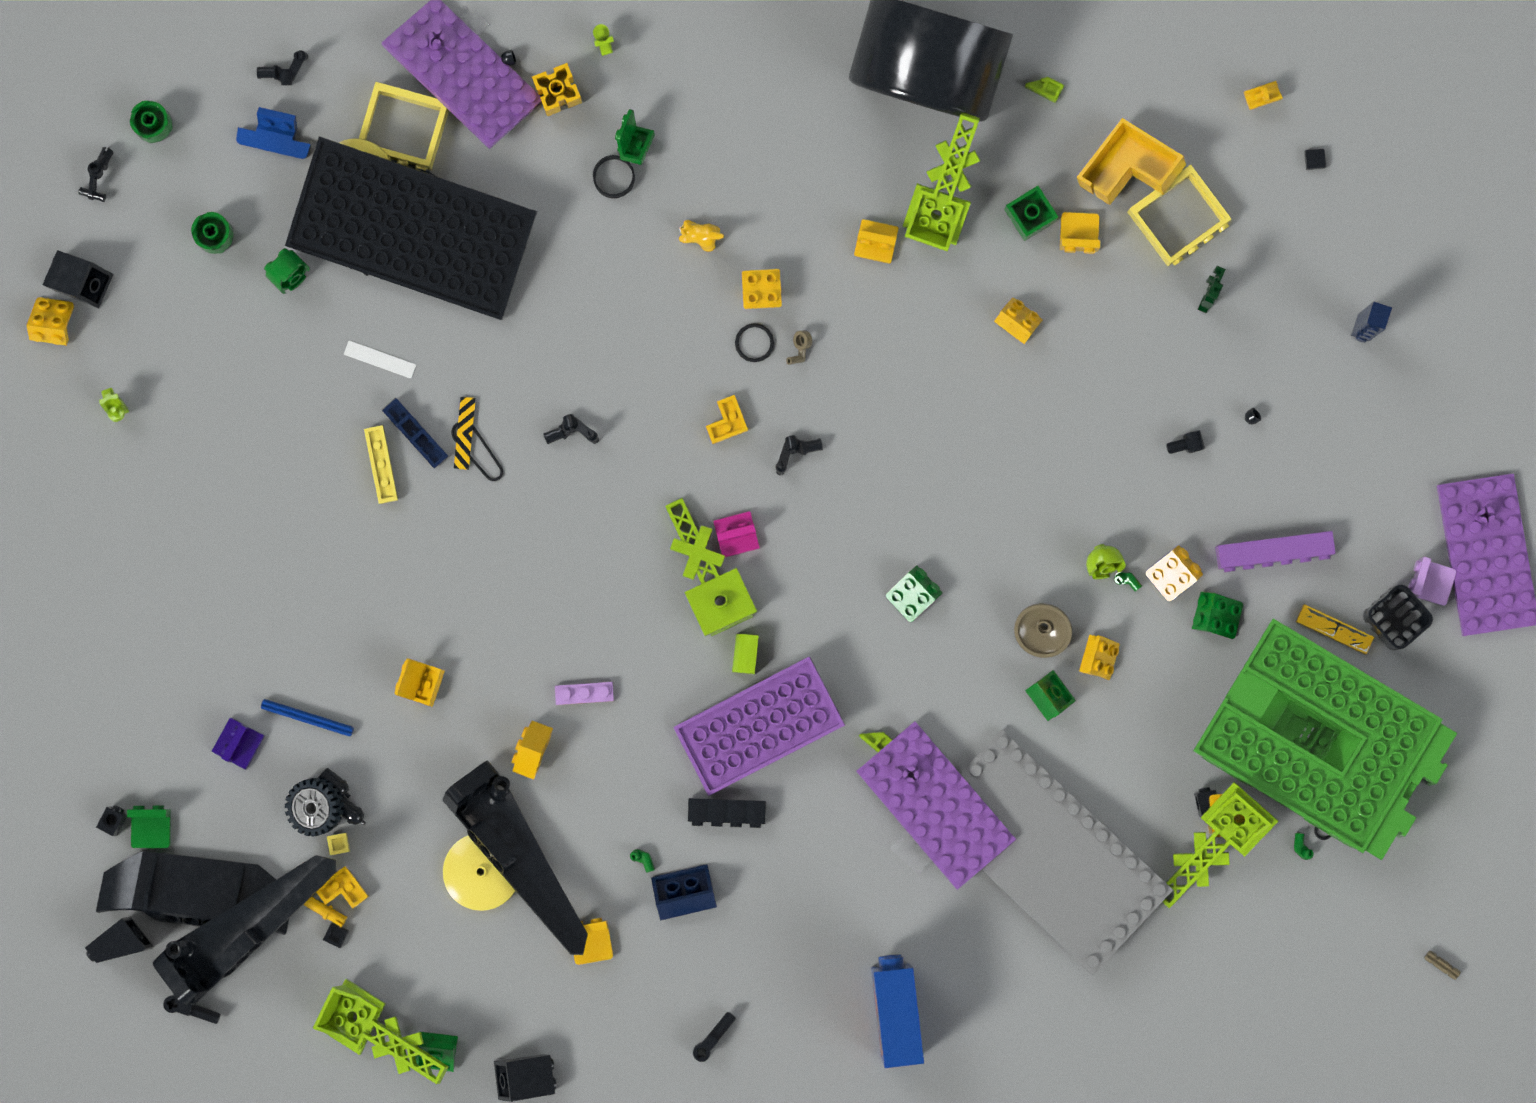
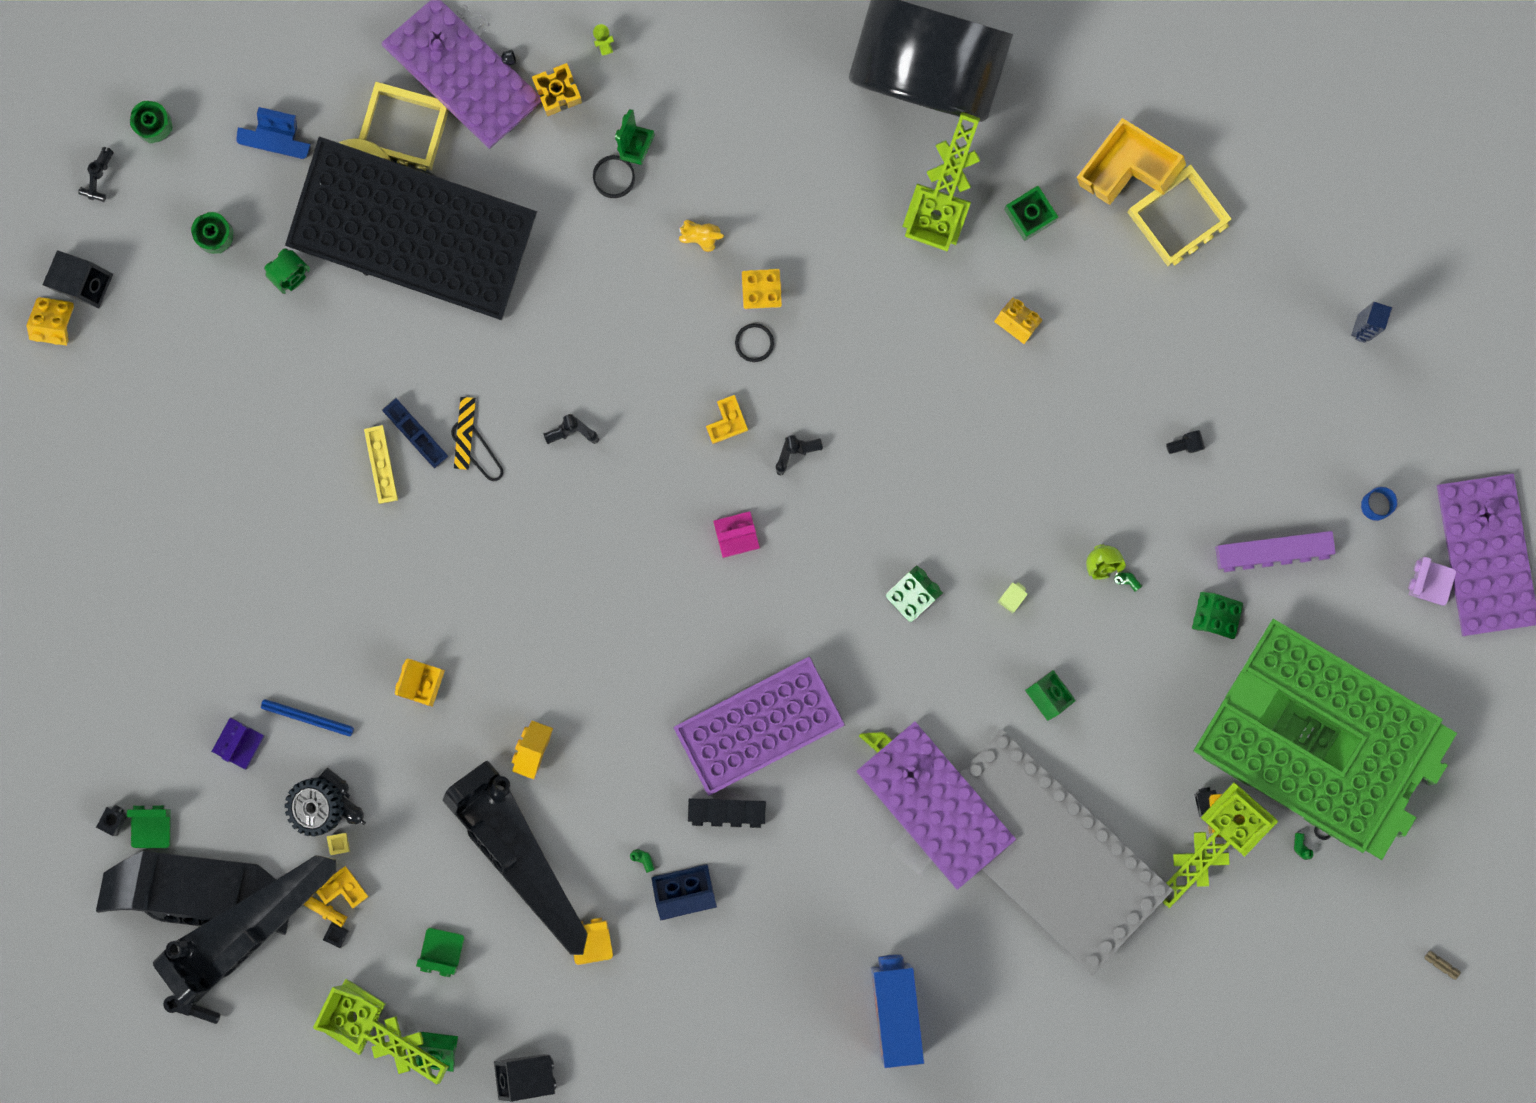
(113, 405): lime hips -> none
(118, 941): black slope -> none
(284, 76): black pin -> none
(379, 359): white sticker -> none
(440, 952): none -> green bracket
(466, 885): light yellow dish -> none
(584, 693): lavender plate -> none
(714, 1036): black connector -> none
(738, 604): lime piece -> none
(745, 654): lime brick -> none
(802, 341): dark tan plate -> none
(876, 241): yellow bracket -> none
(1013, 597): none -> yellowish green brick
(1041, 640): dark tan dish -> none
(1046, 88): lime tile -> none
(1079, 232): yellow bracket -> none
(1099, 657): yellow bracket -> none
(1174, 573): bracket -> none
(1212, 291): dark green piece -> none
(1252, 416): black hinge -> none
(1262, 95): yellow hips -> none
(1315, 159): black tile -> none
(1334, 629): yellow tile -> none
(1389, 494): none -> blue piece
(1423, 621): black piece -> none

